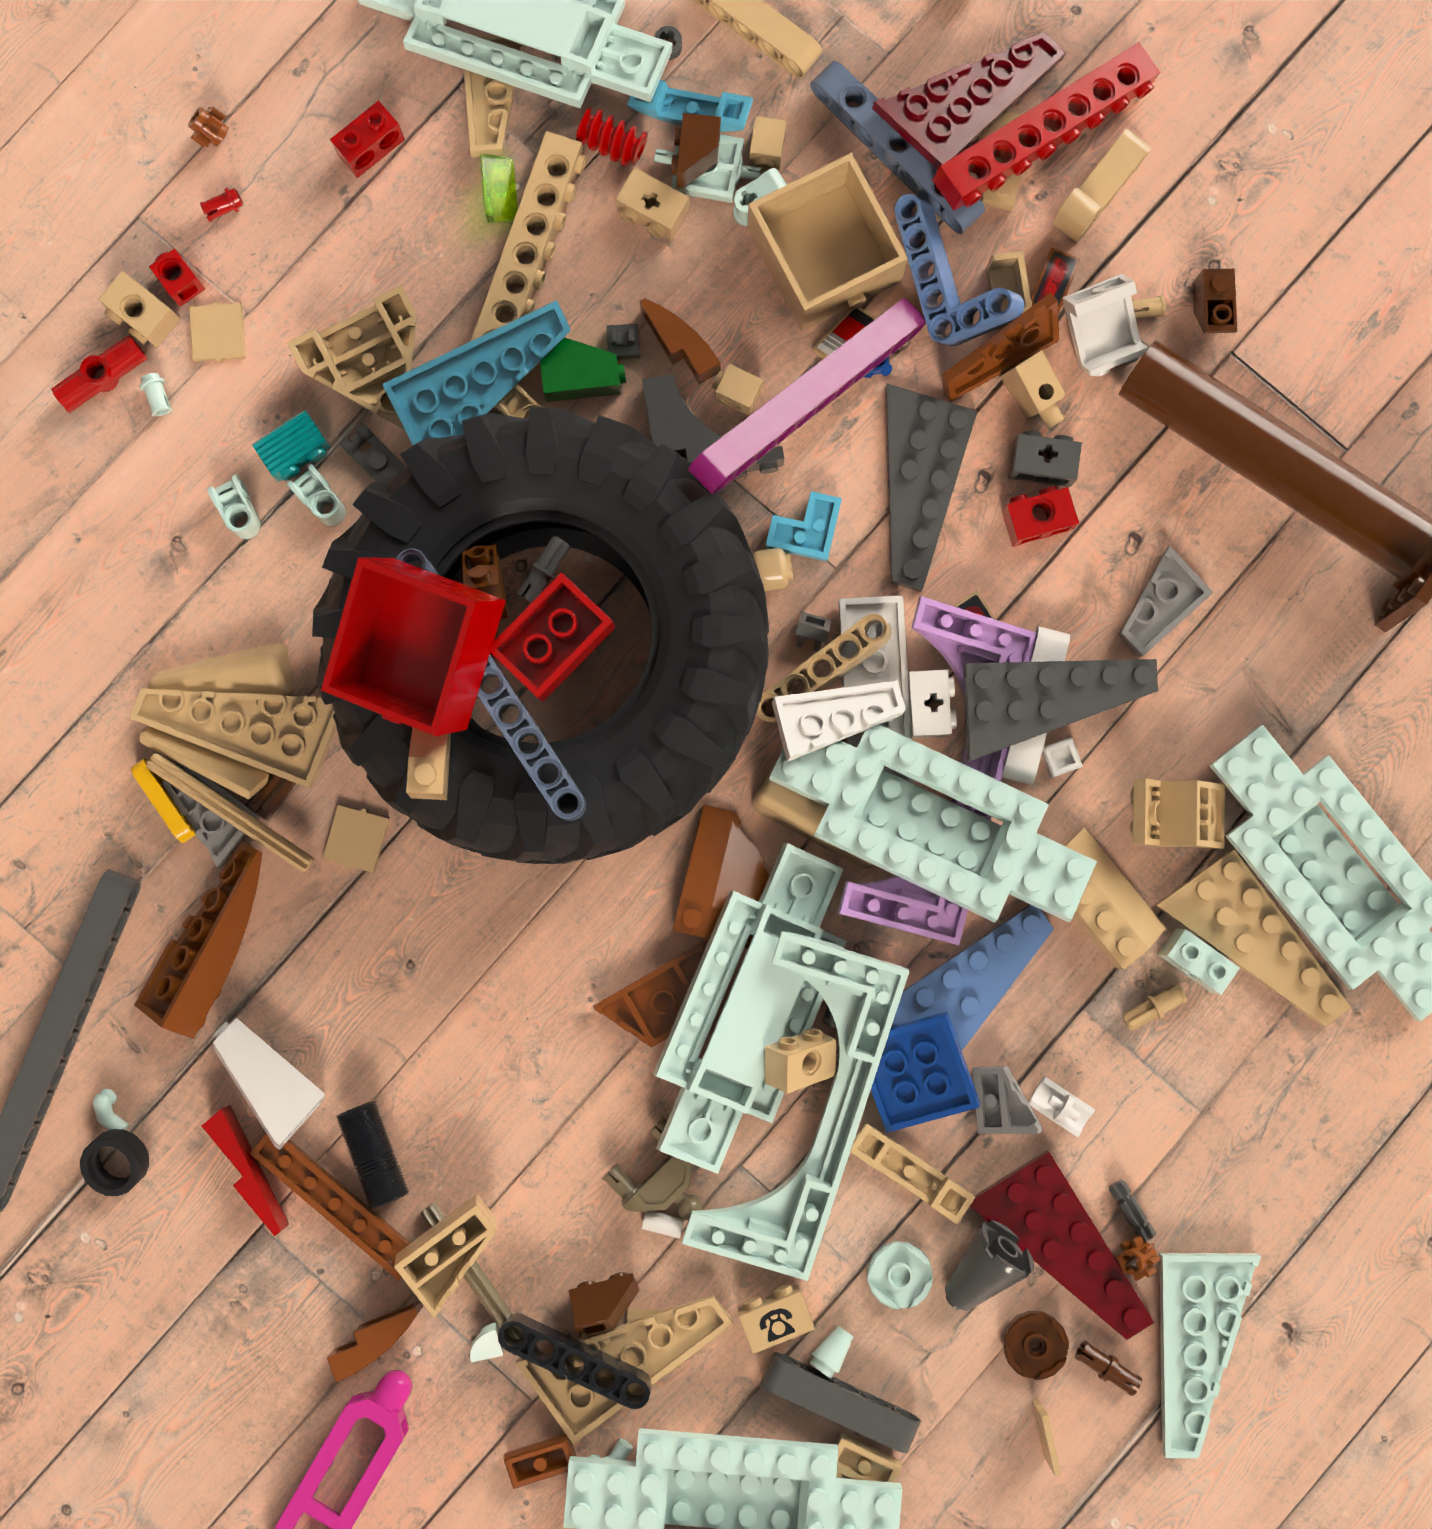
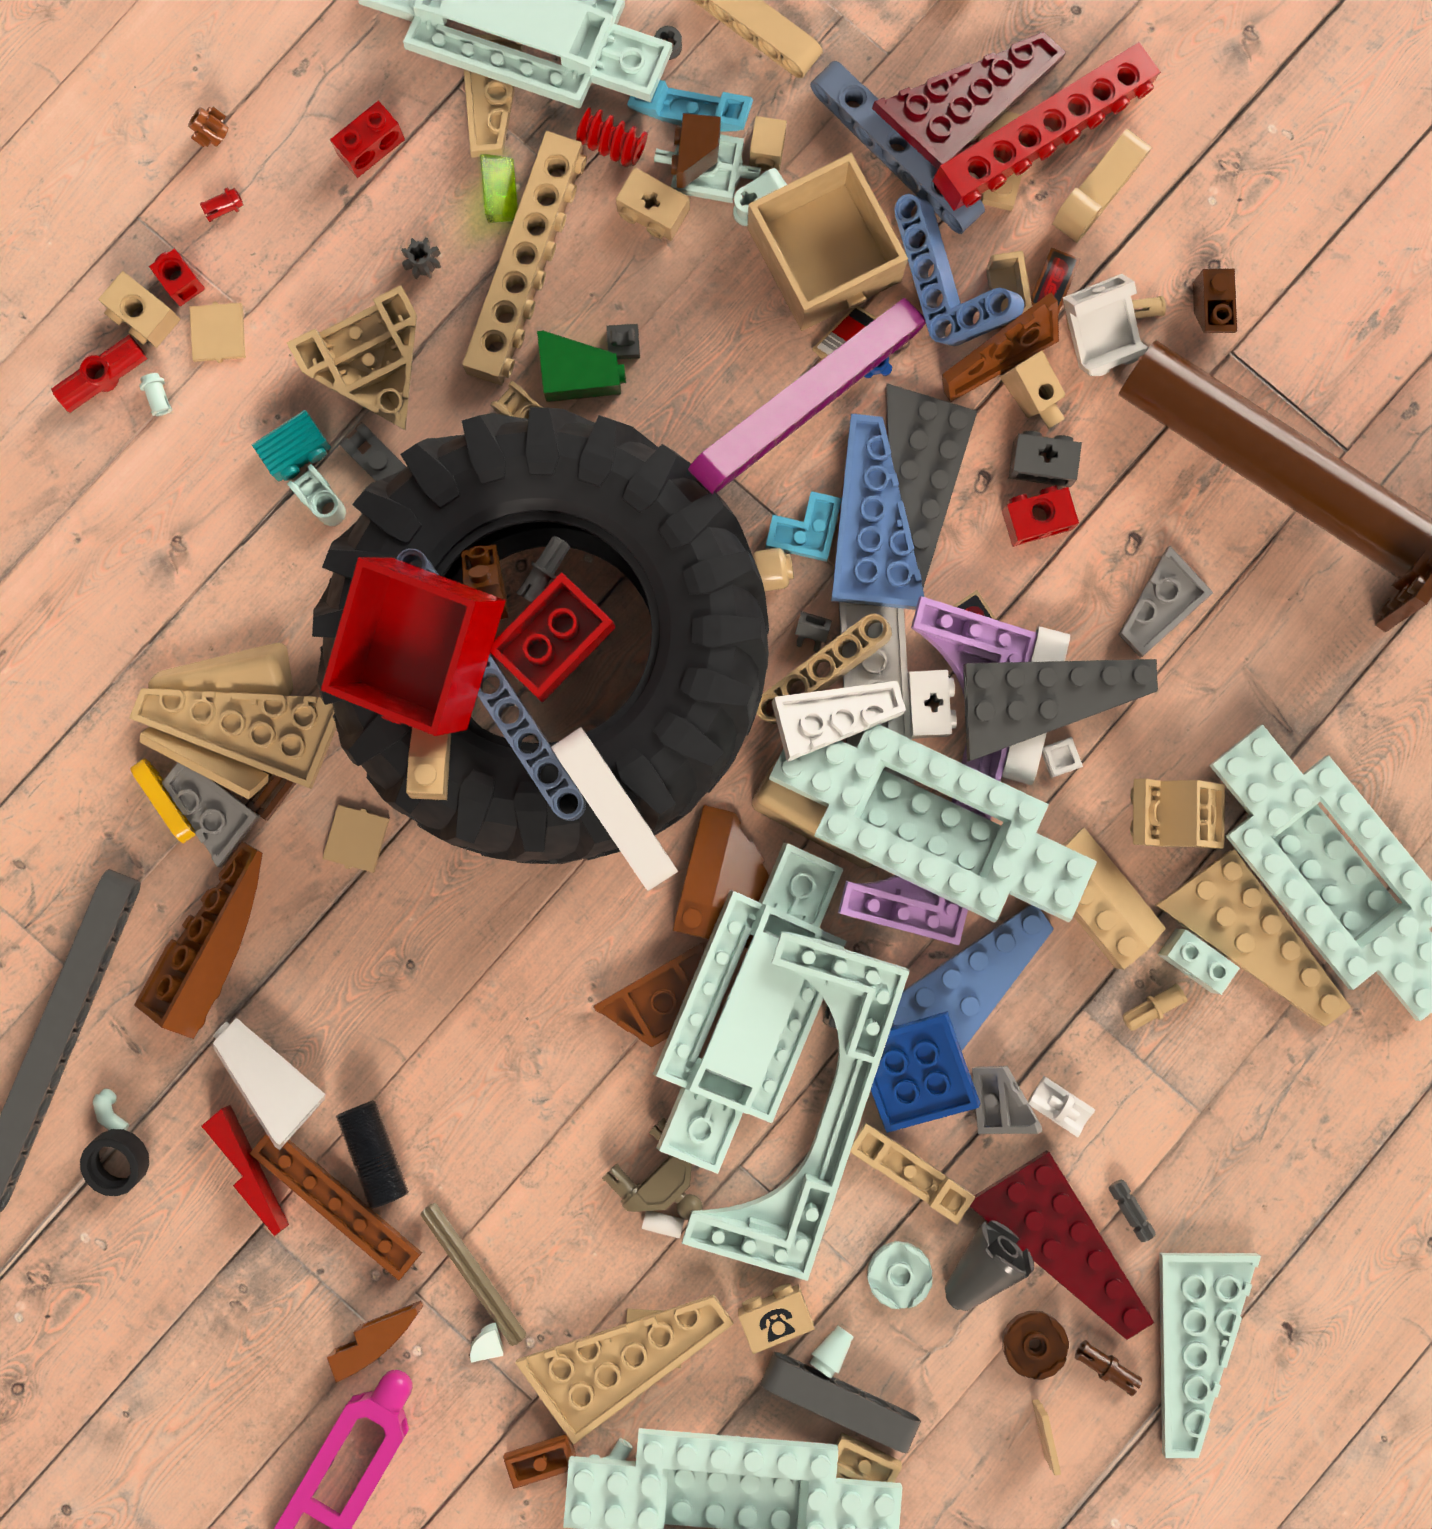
(230, 812): tan axle -> none
(234, 502): light aqua piece -> none
(417, 250): none -> dark grey gear
(445, 1252): tan wedge -> none
(473, 376): medium azure wing -> none
(584, 1375): black beam -> none
(602, 1304): reddish brown slope -> none
(614, 809): none -> white beam
(681, 341): dark orange slope -> none
(682, 431): dark grey arch -> none
(737, 389): tan brick -> none
(800, 1060): tan brick -> none
(874, 538): none -> medium blue wing
(1138, 1258): dark orange gear -> none

